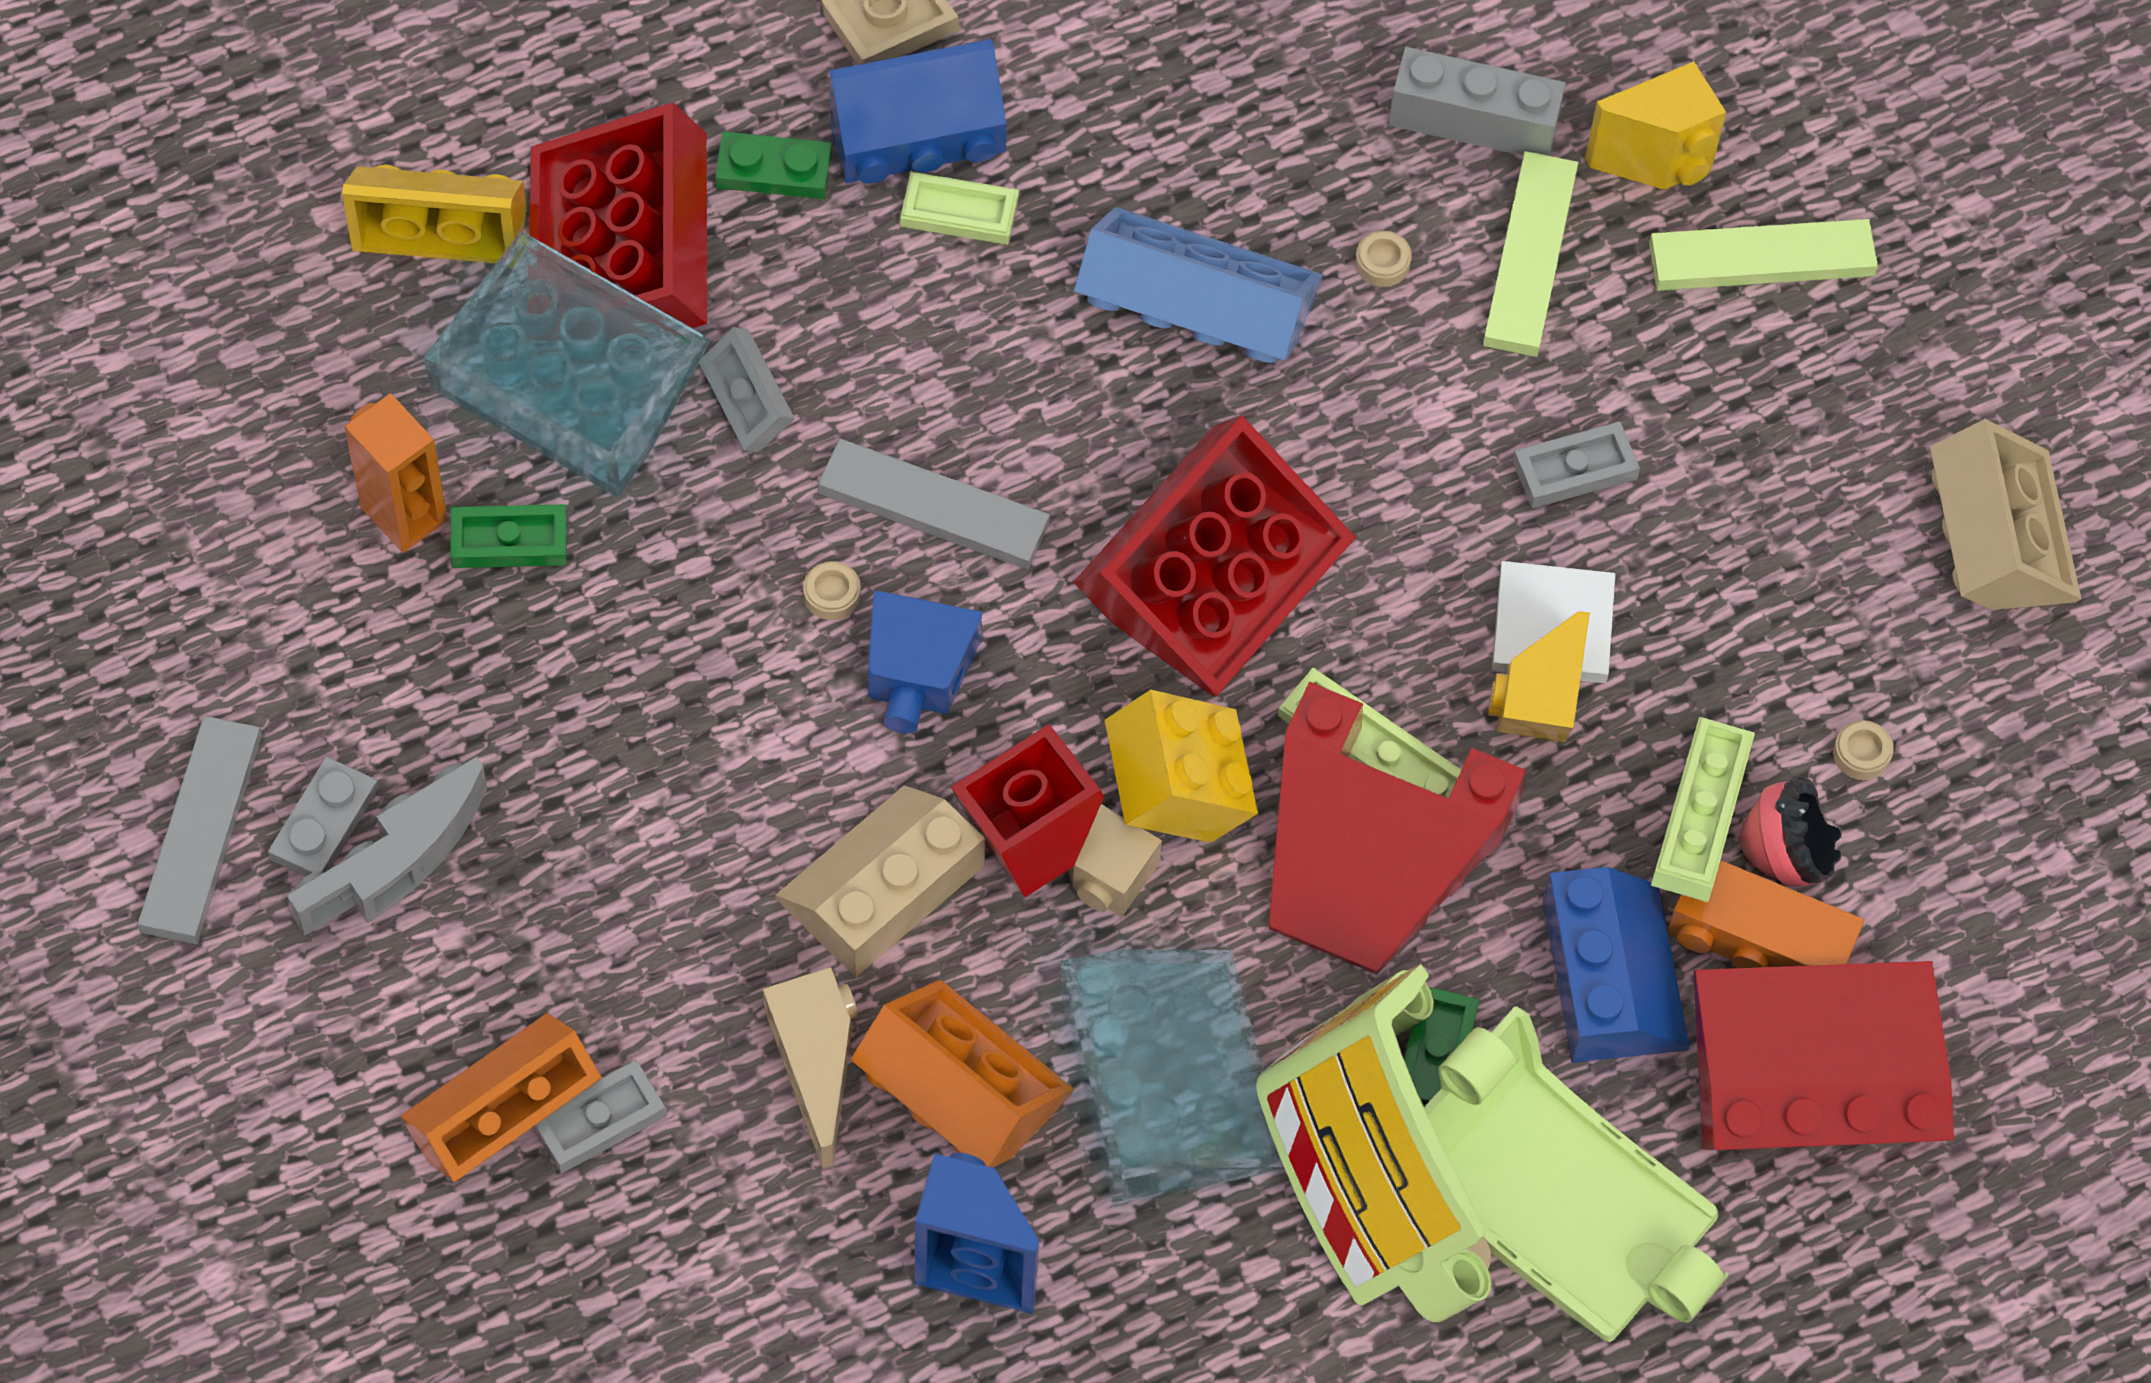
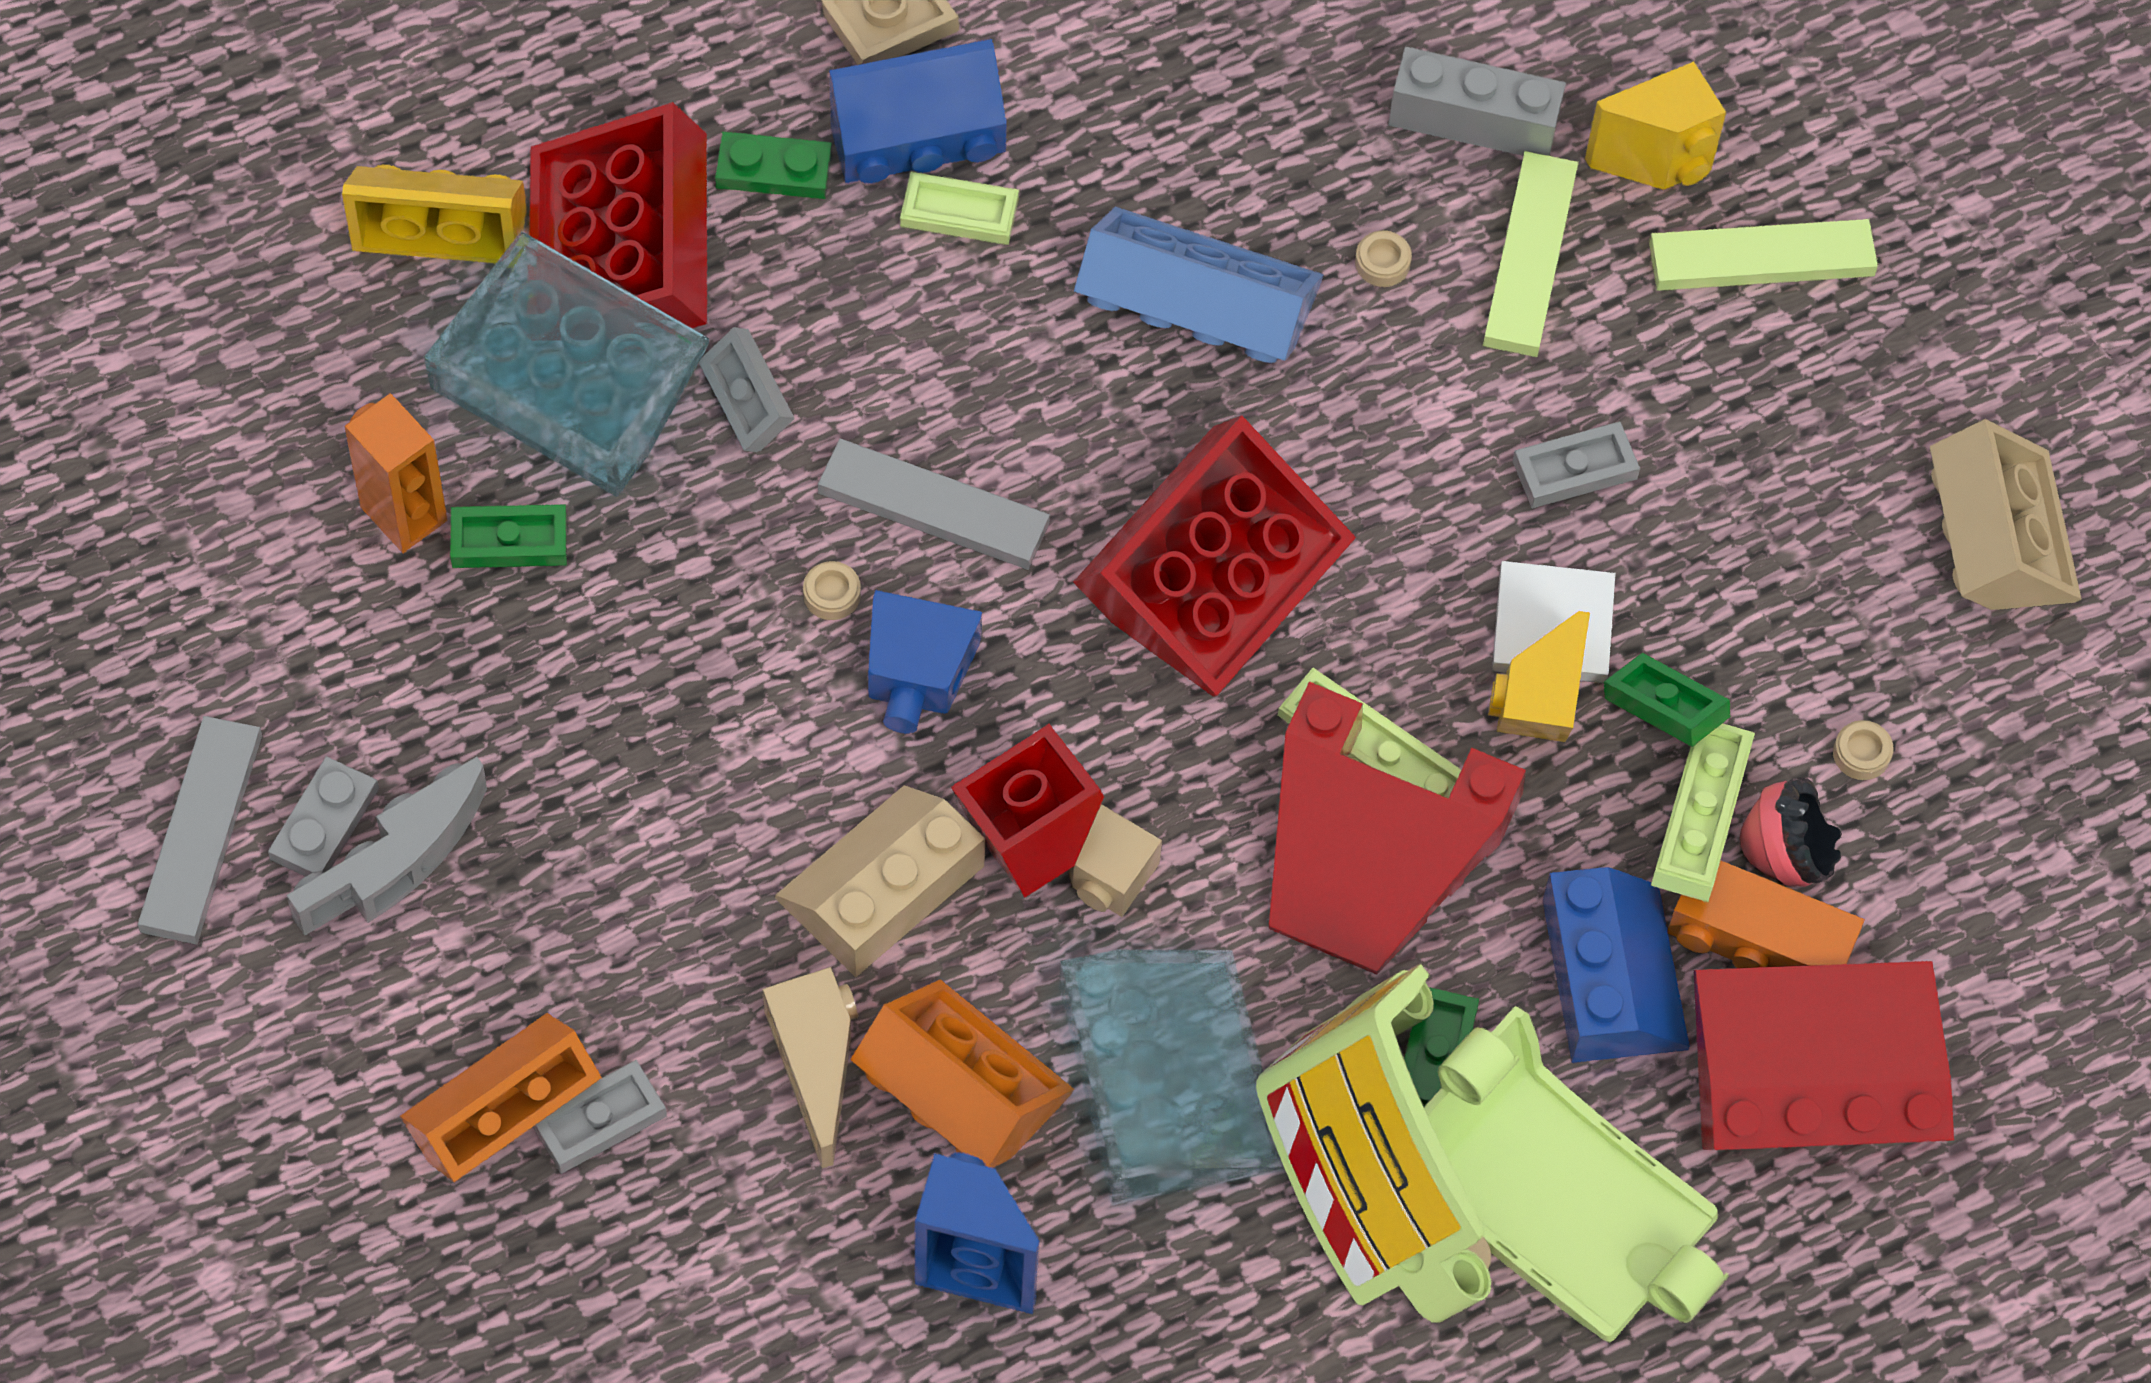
(1180, 766): yellow brick -> none
(1667, 699): none -> green plate

